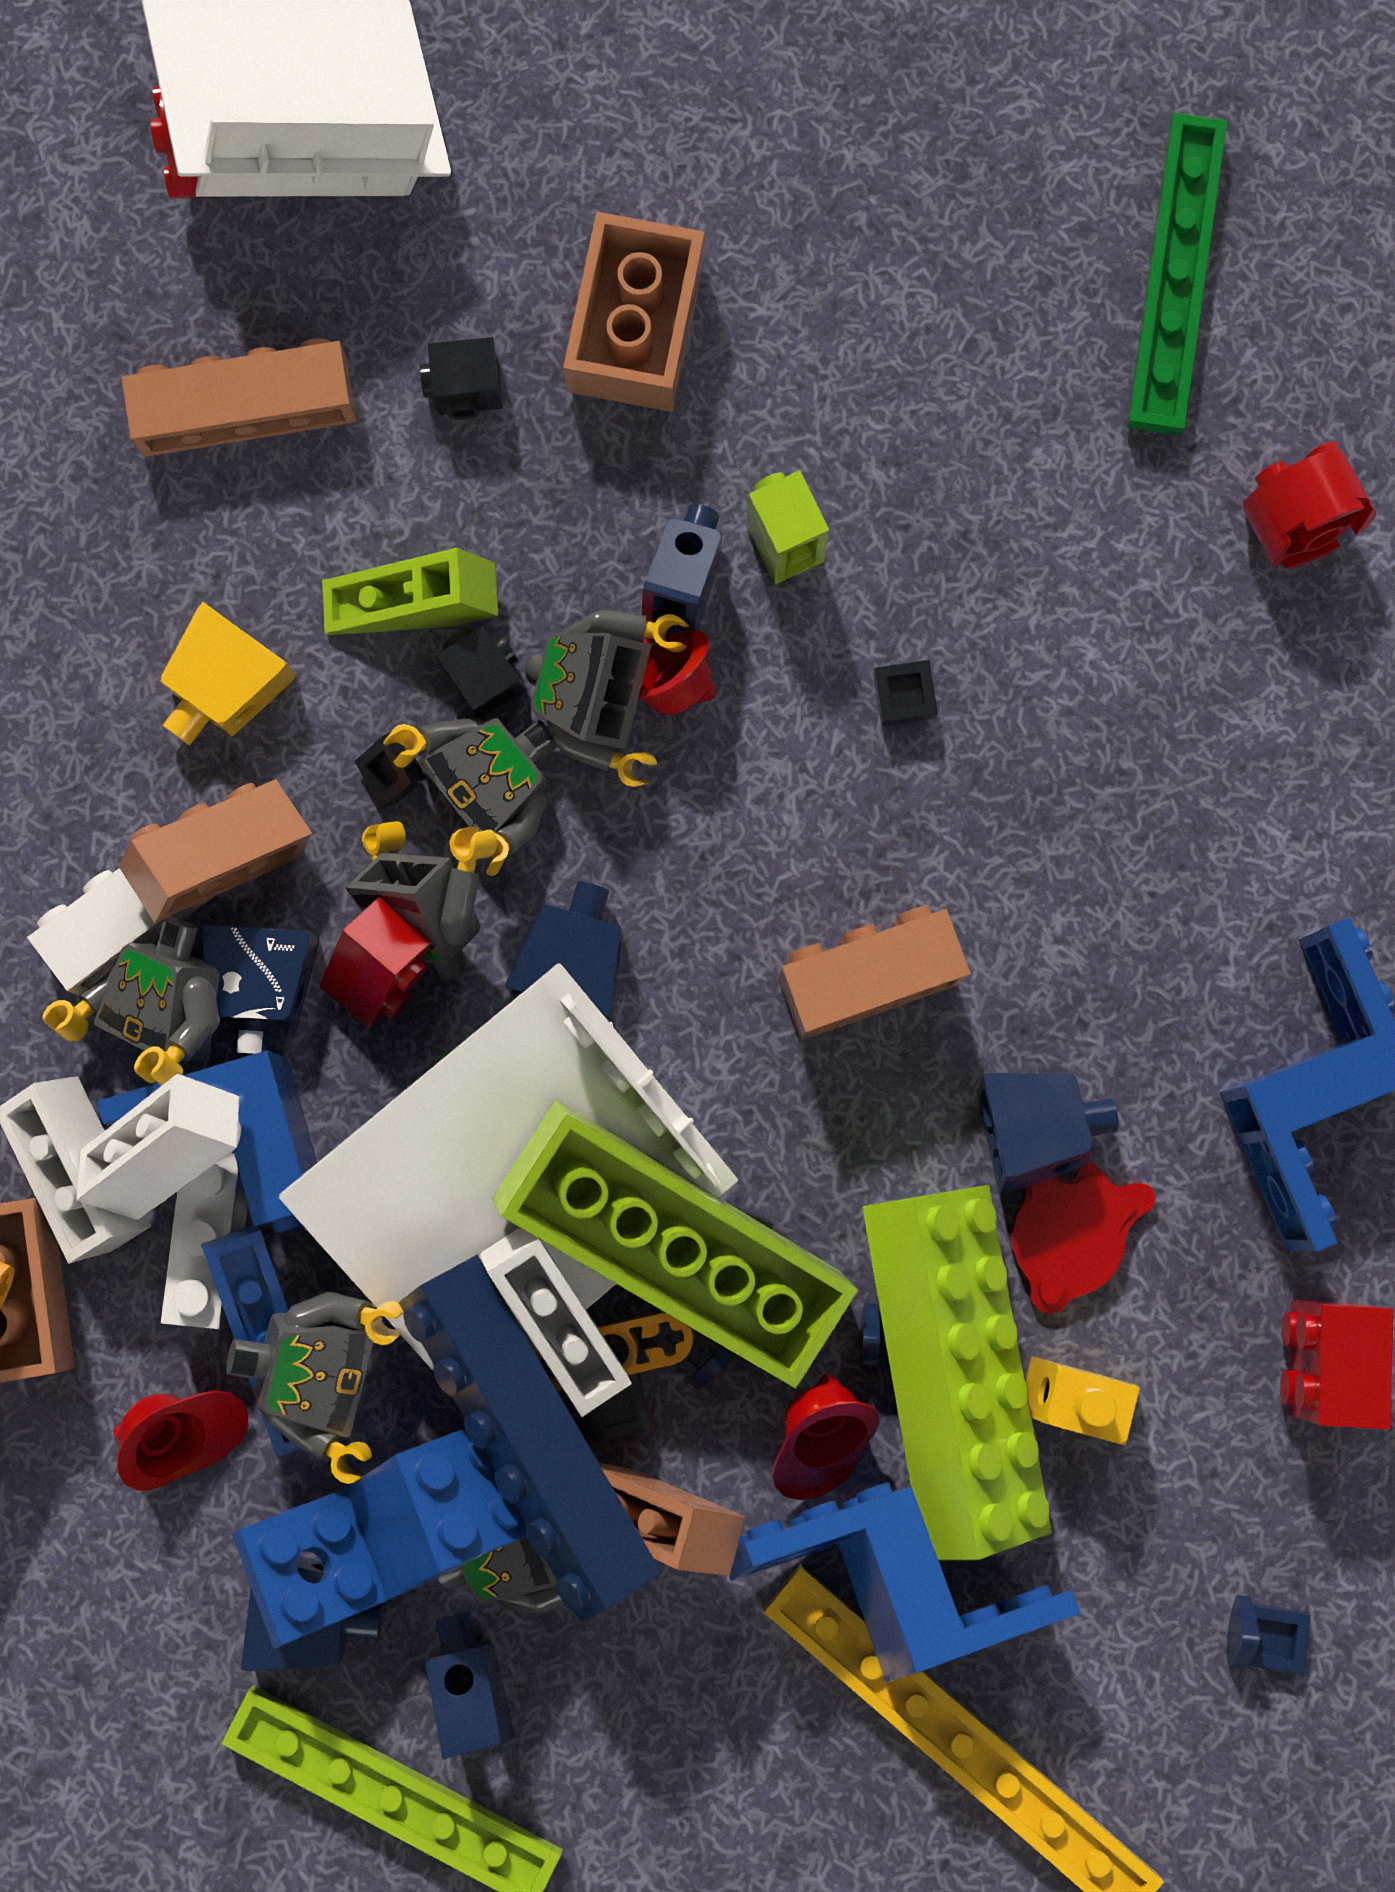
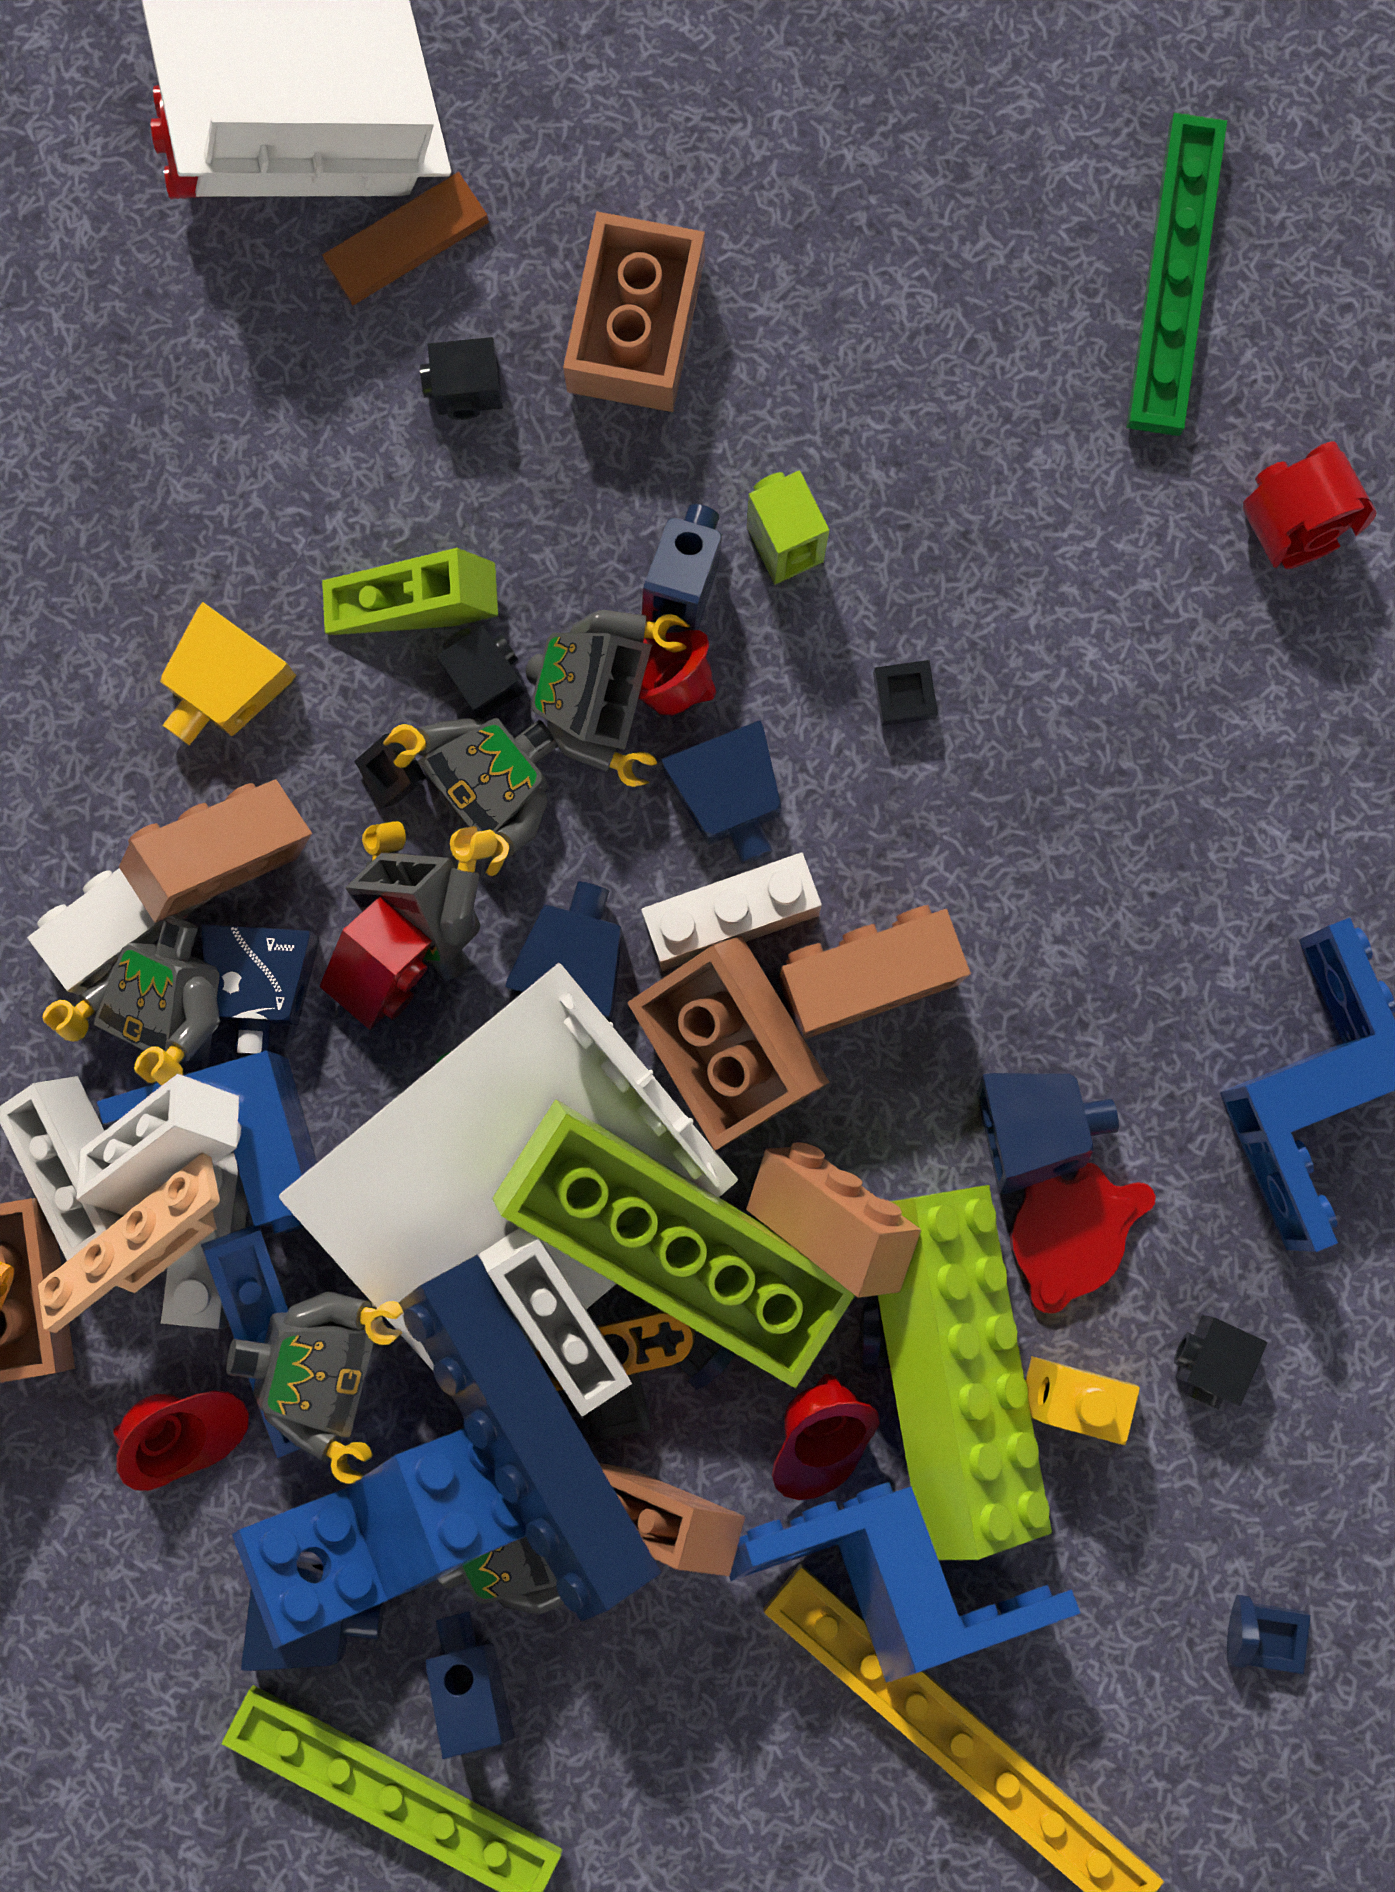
(135, 1246): none -> light nougat bracket
(239, 397): nougat brick -> none
(405, 238): none -> dark orange tile
(727, 1041): none -> nougat brick
(728, 789): none -> dark blue torso
(731, 908): none -> white brick
(833, 1220): none -> nougat brick
(1218, 1361): none -> black brick
(1338, 1364): red brick -> none

